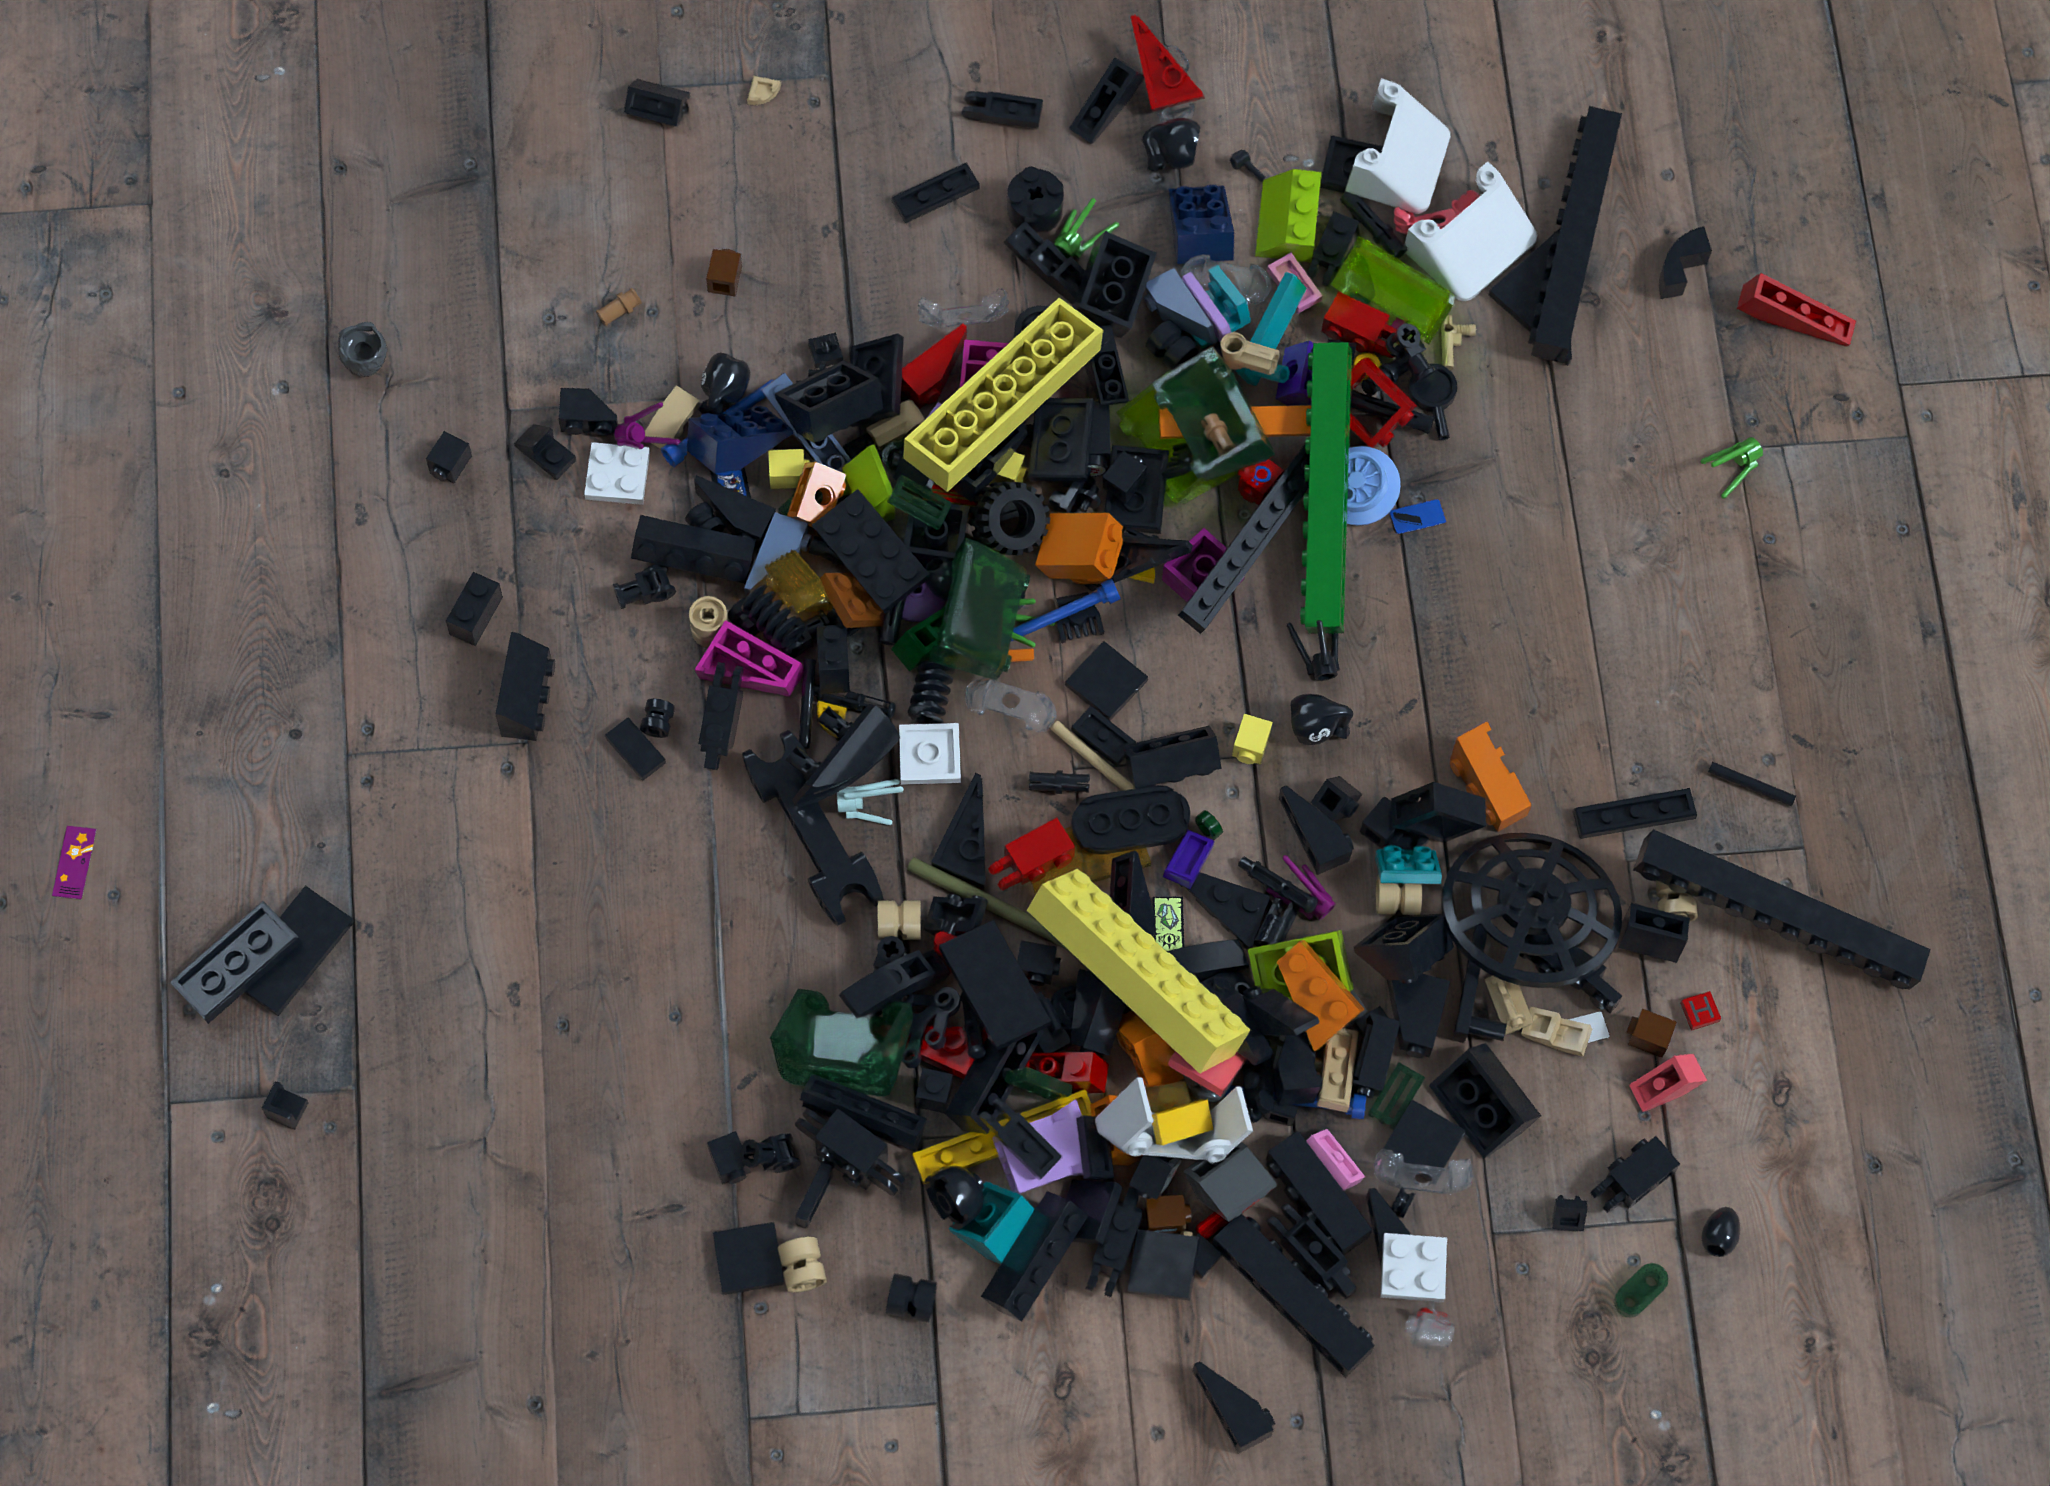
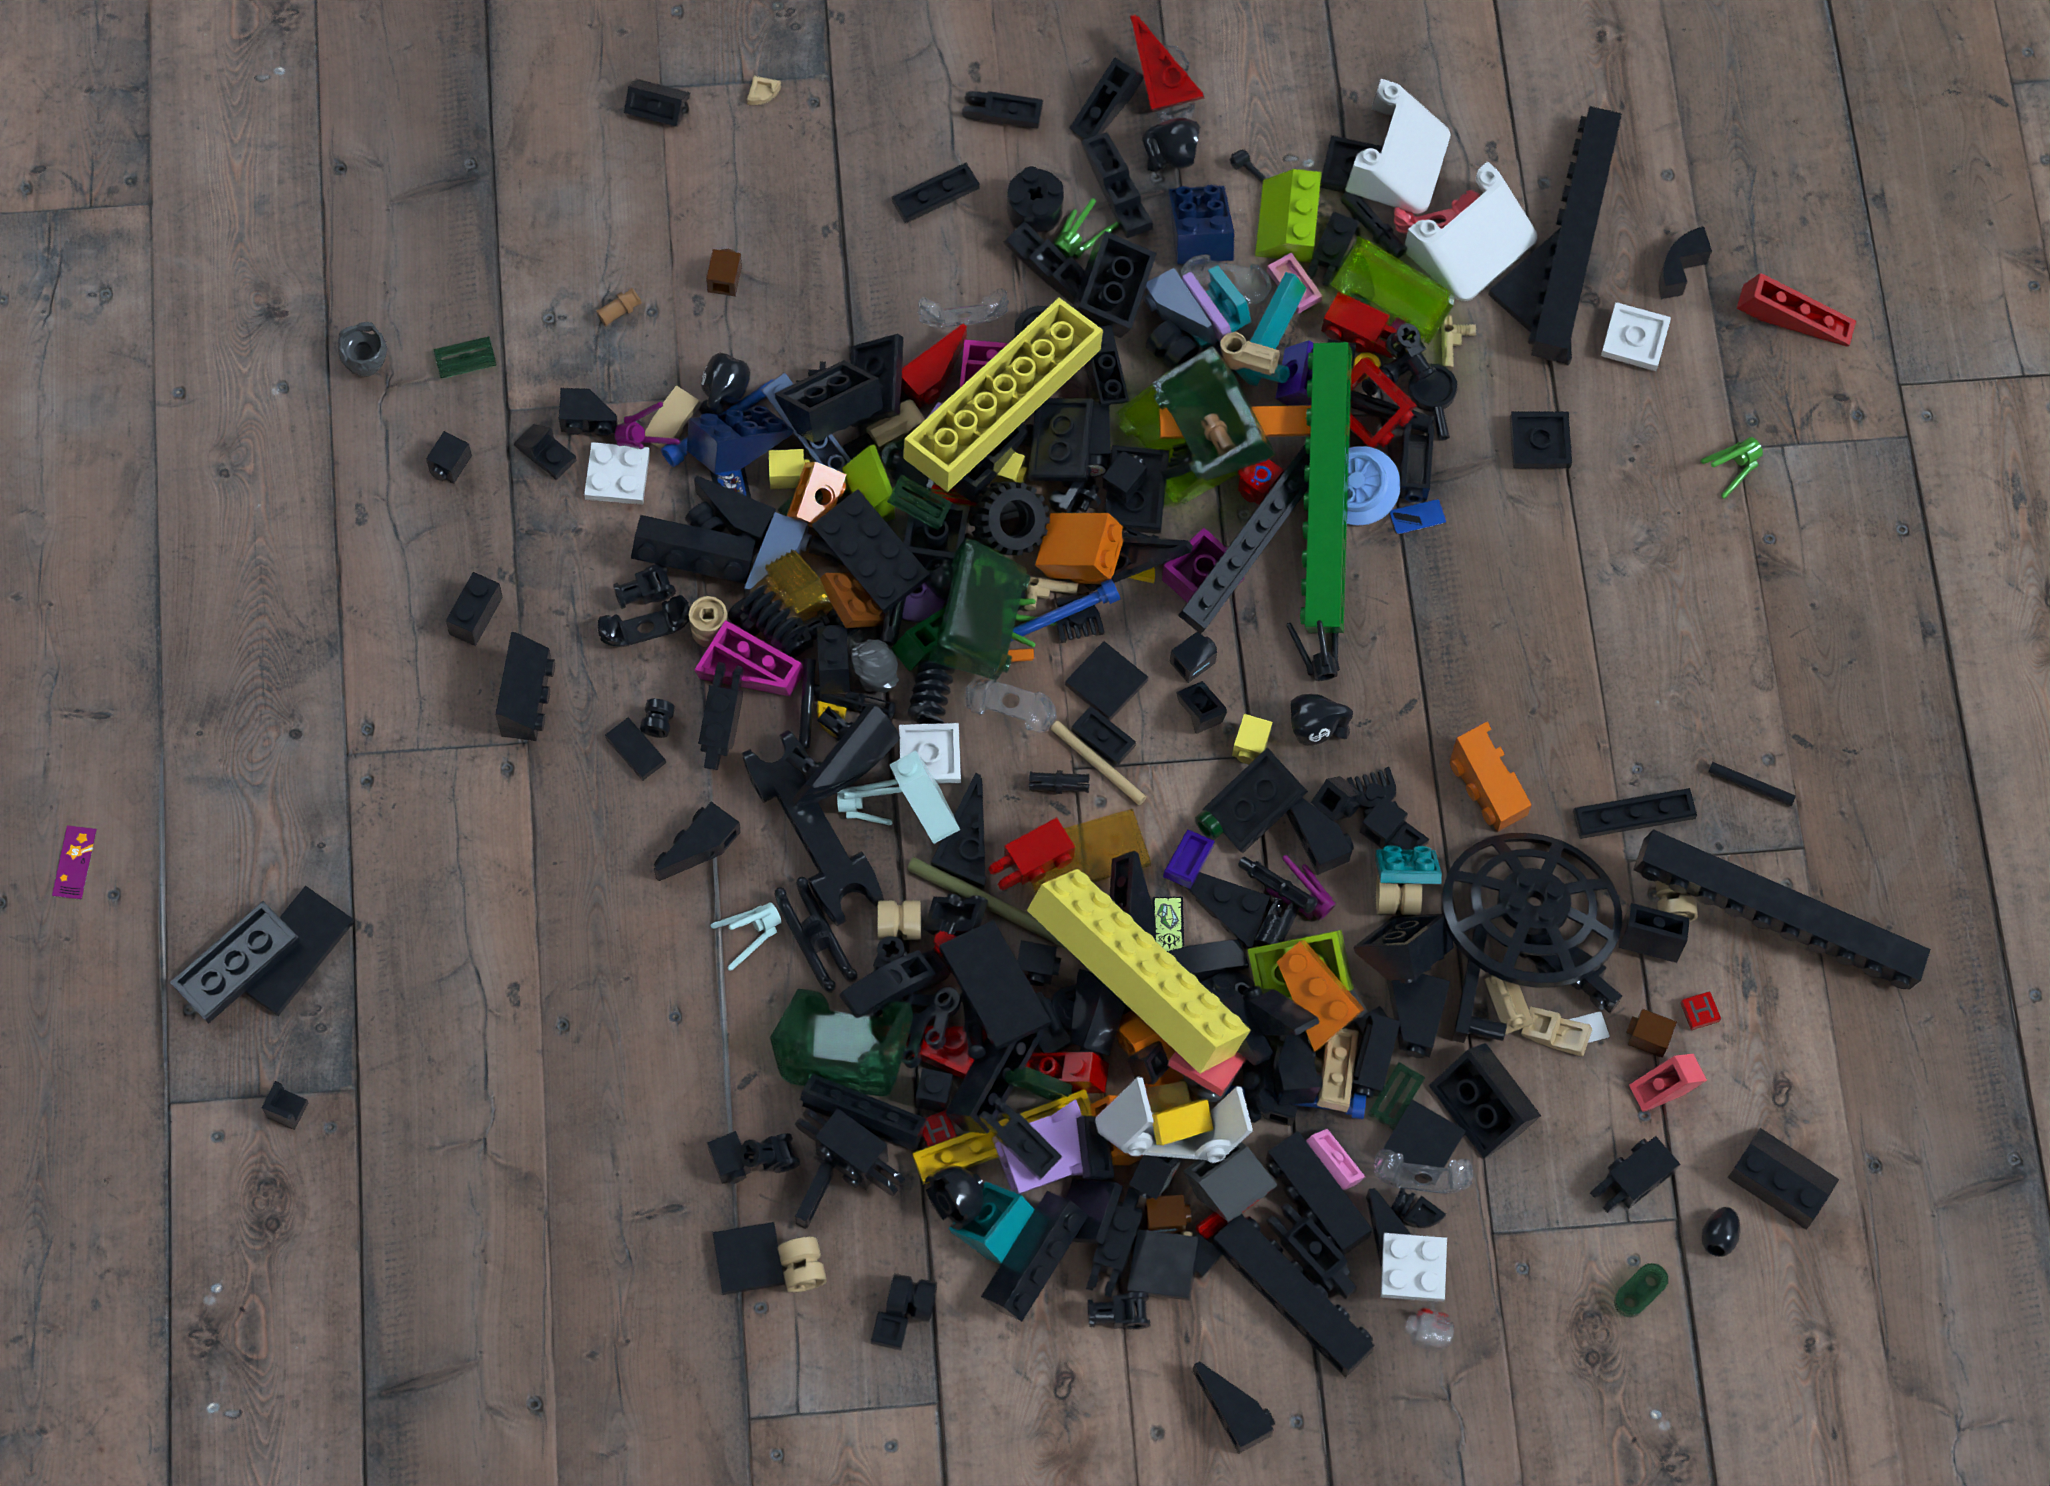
(467, 361): none -> clear green tile
(624, 633): none -> black piece
(705, 839): none -> black slope
(762, 918): none -> light aqua plant
(814, 935): none -> black piece
(825, 349): black tile -> none
(875, 665): none -> dark grey hair
(889, 1330): none -> black tile
(924, 796): none -> light aqua slope
(938, 1129): none -> red tile
(1043, 589): none -> tan hose
(1117, 185): none -> black slope
(1120, 1311): none -> black connector
(1130, 819): black tile -> none
(1149, 1063): none -> black slope
(1172, 757): black brick -> none
(1193, 656): none -> black brick
(1202, 706): none -> black slope
(1255, 800): none -> black tile
(1374, 791): none -> black piece
(1416, 465): none -> black window
(1424, 1214): none -> black tile
(1440, 813): black window -> none
(1540, 439): none -> black plate
(1569, 1214): black tile -> none
(1635, 336): none -> white plate
(1783, 1178): none -> black slope

